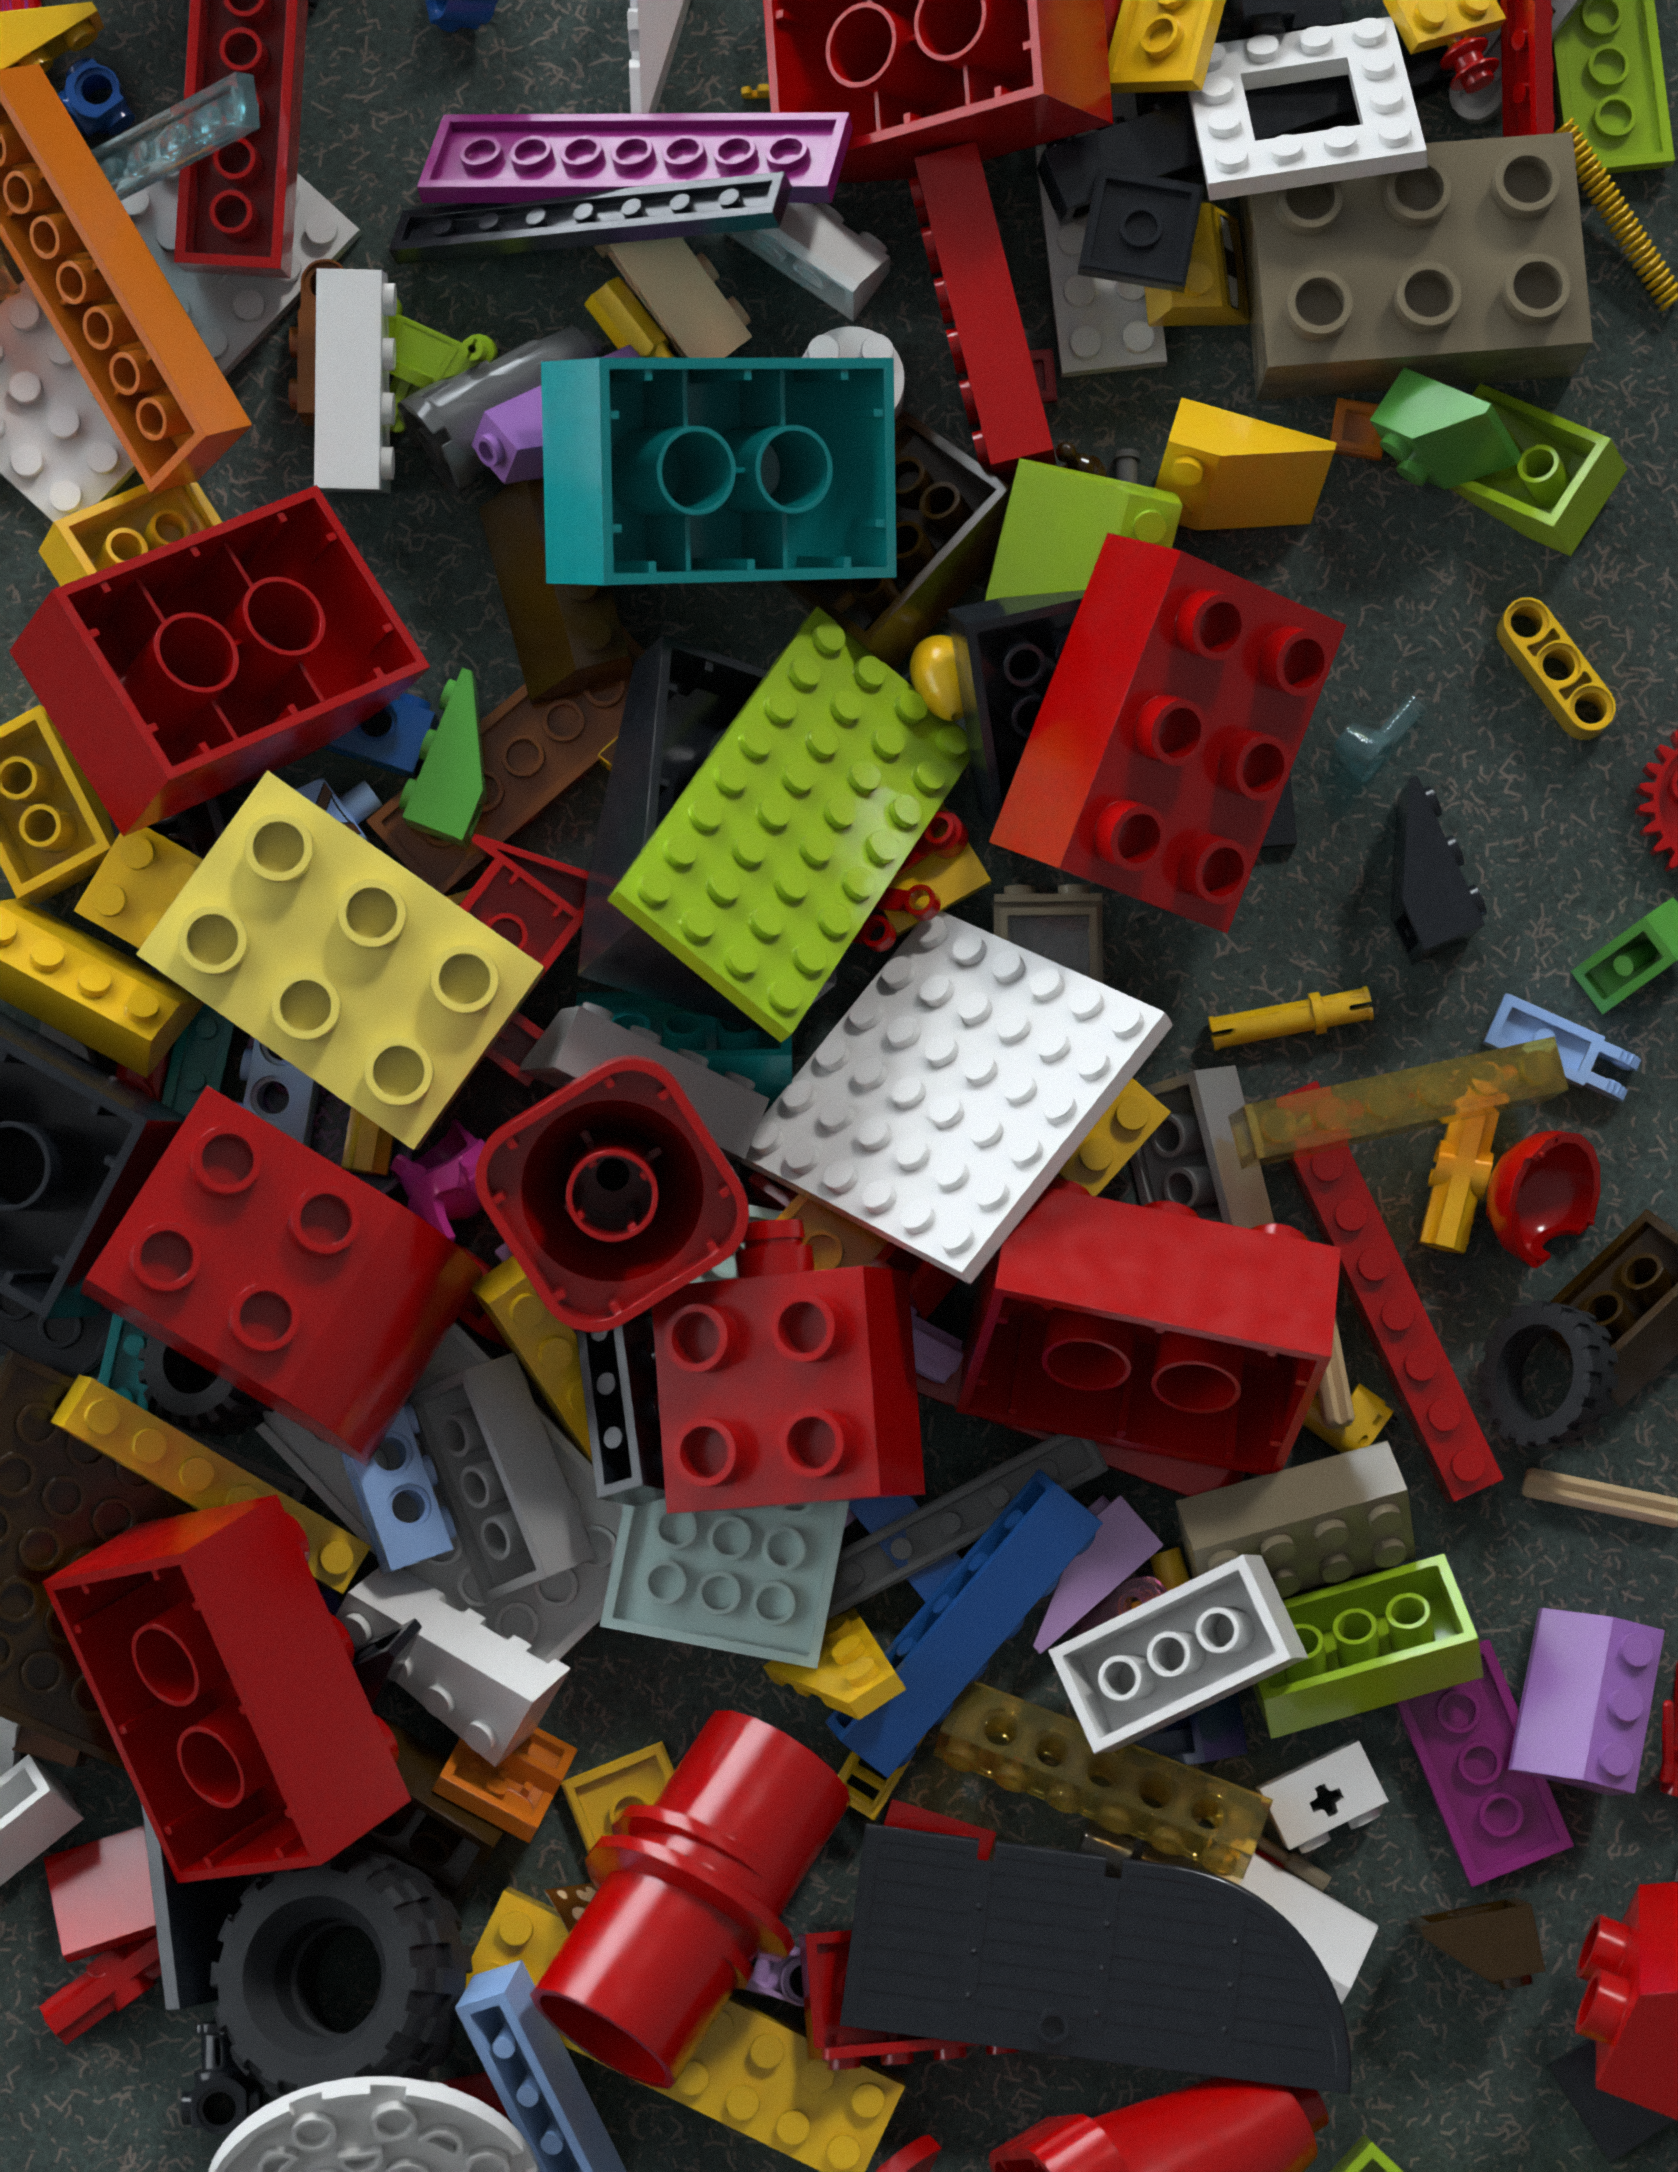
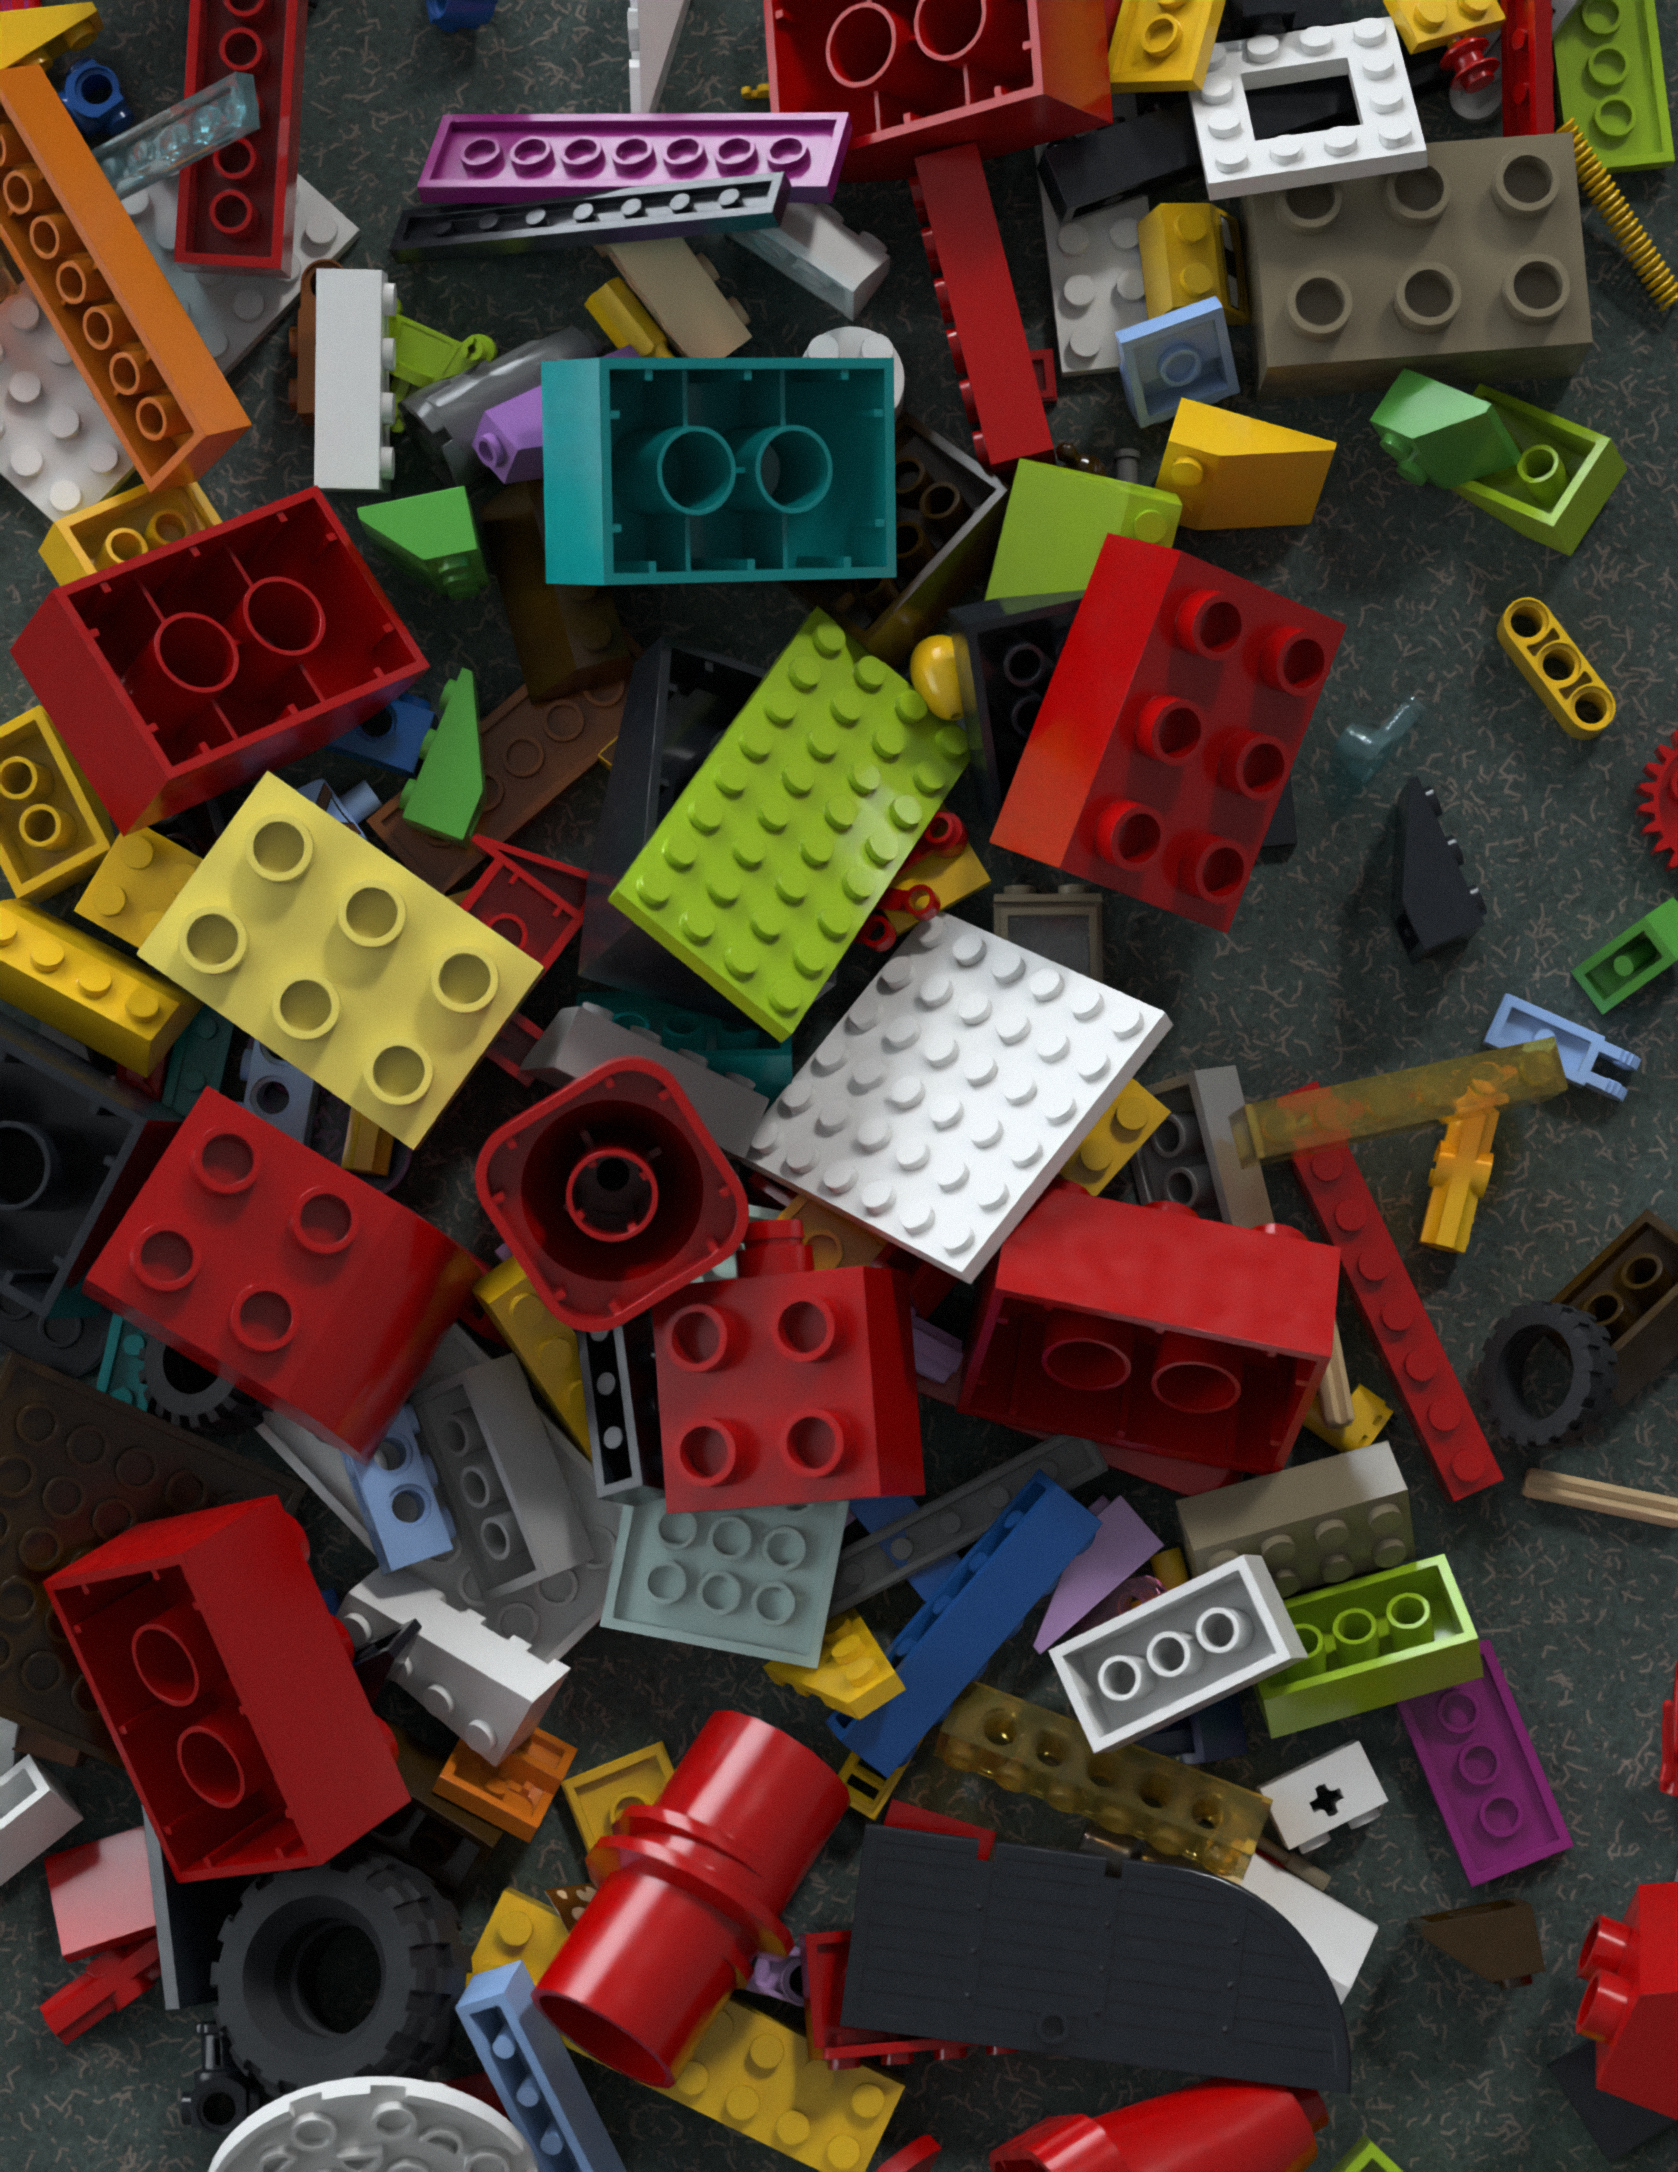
(195, 1472): yellow brick -> none
(430, 540): none -> bright green slope
(442, 1179): dark pink helmet -> none
(1140, 230): black tile -> none
(1174, 358): none -> light blue plate
(1291, 1018): yellow pin -> none
(1354, 430): orange tile -> none
(1543, 1191): red cylinder -> none
(1586, 1701): medium lavender slope -> none

